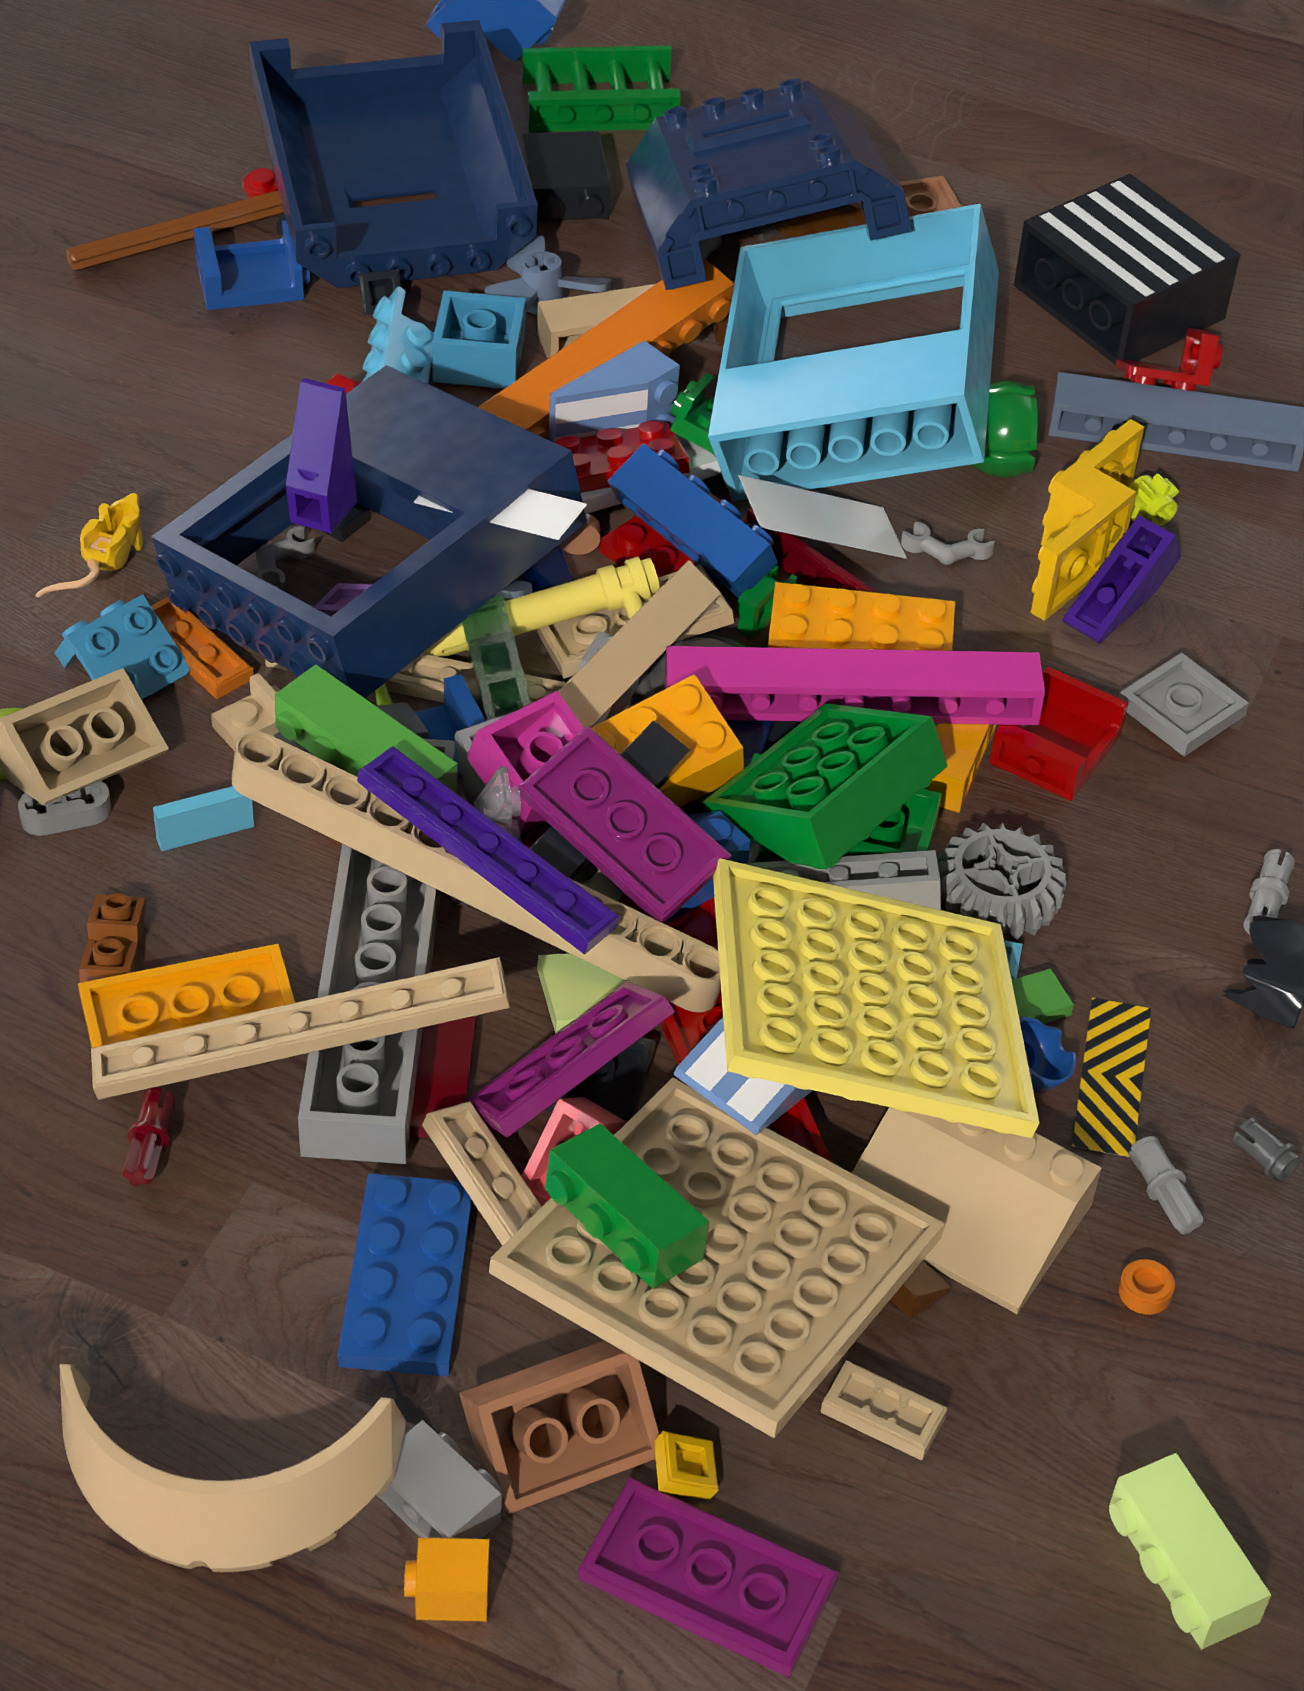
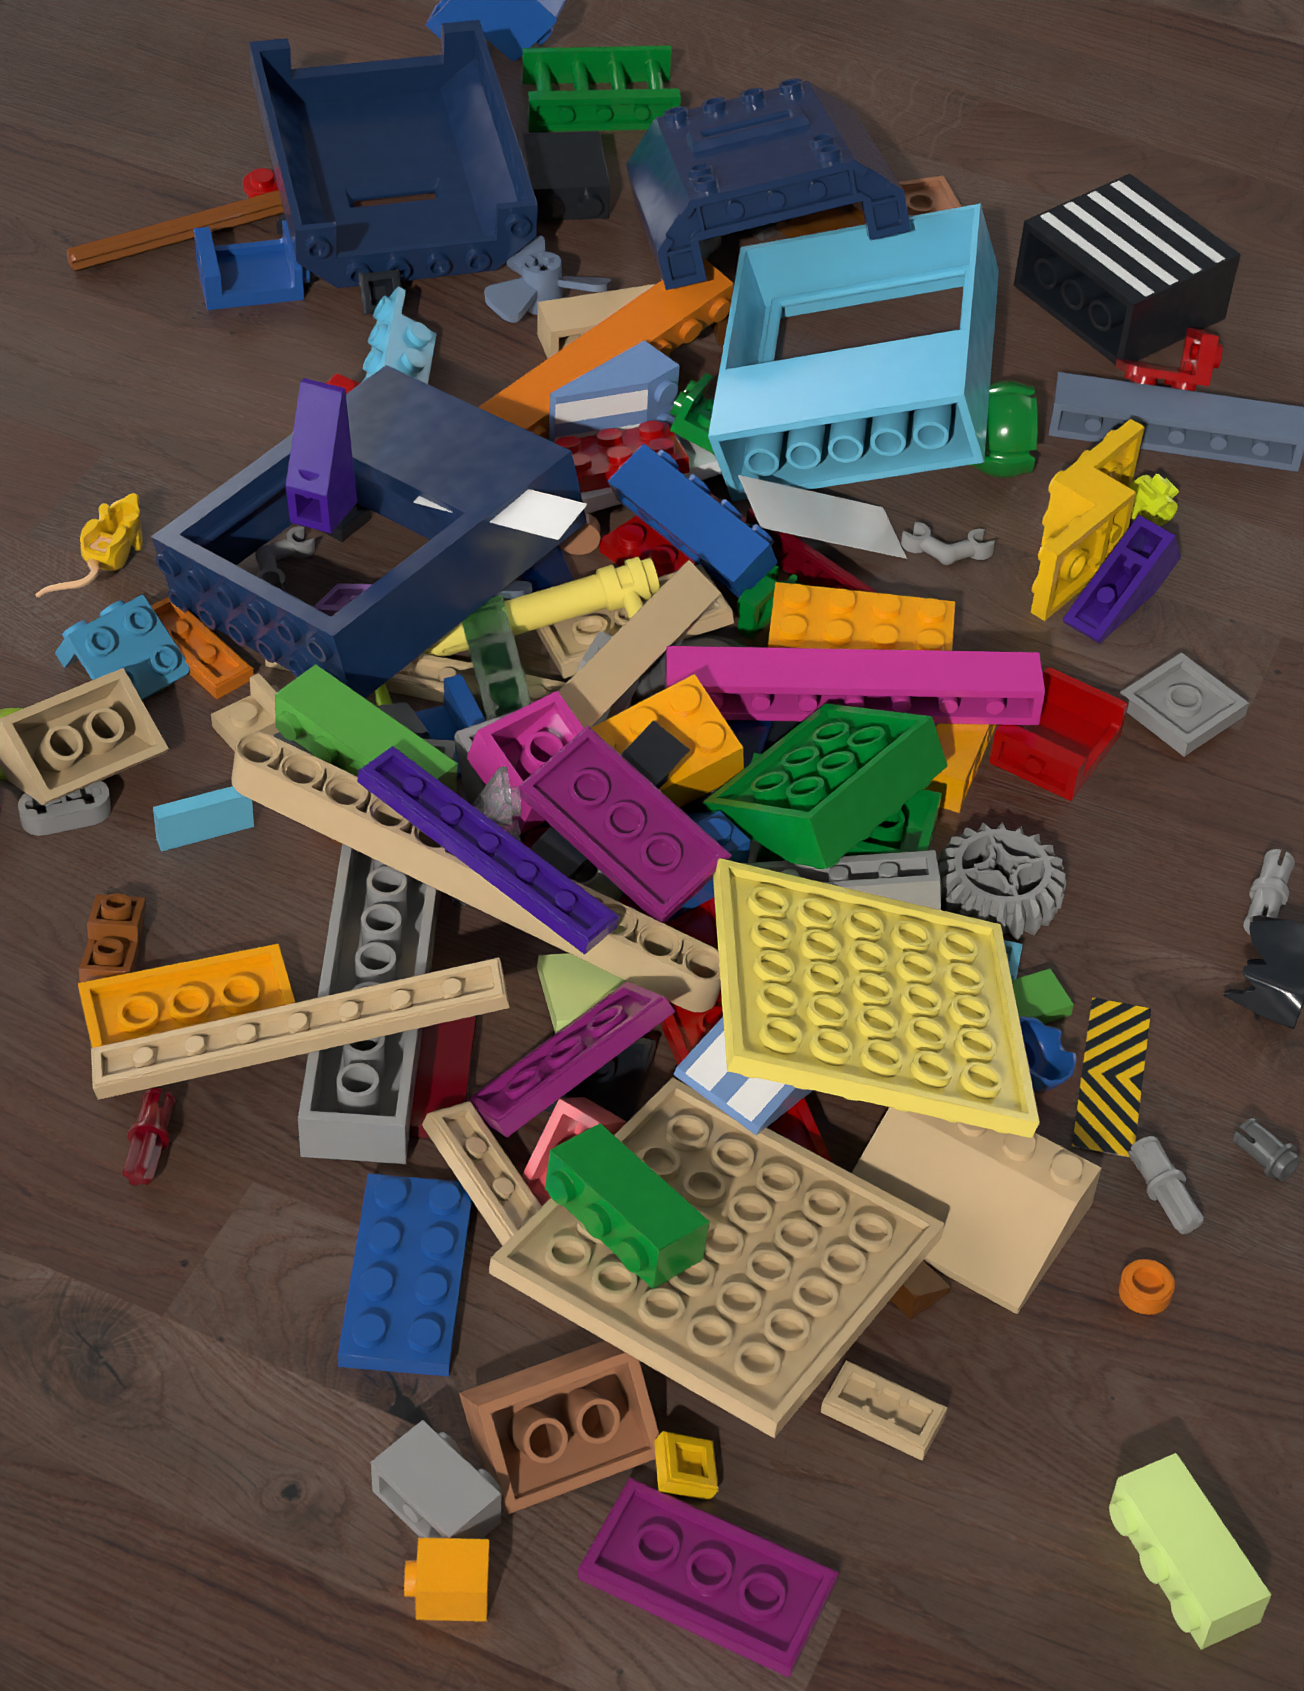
(229, 1521): tan windscreen -> none
(478, 339): dark azure brick -> none

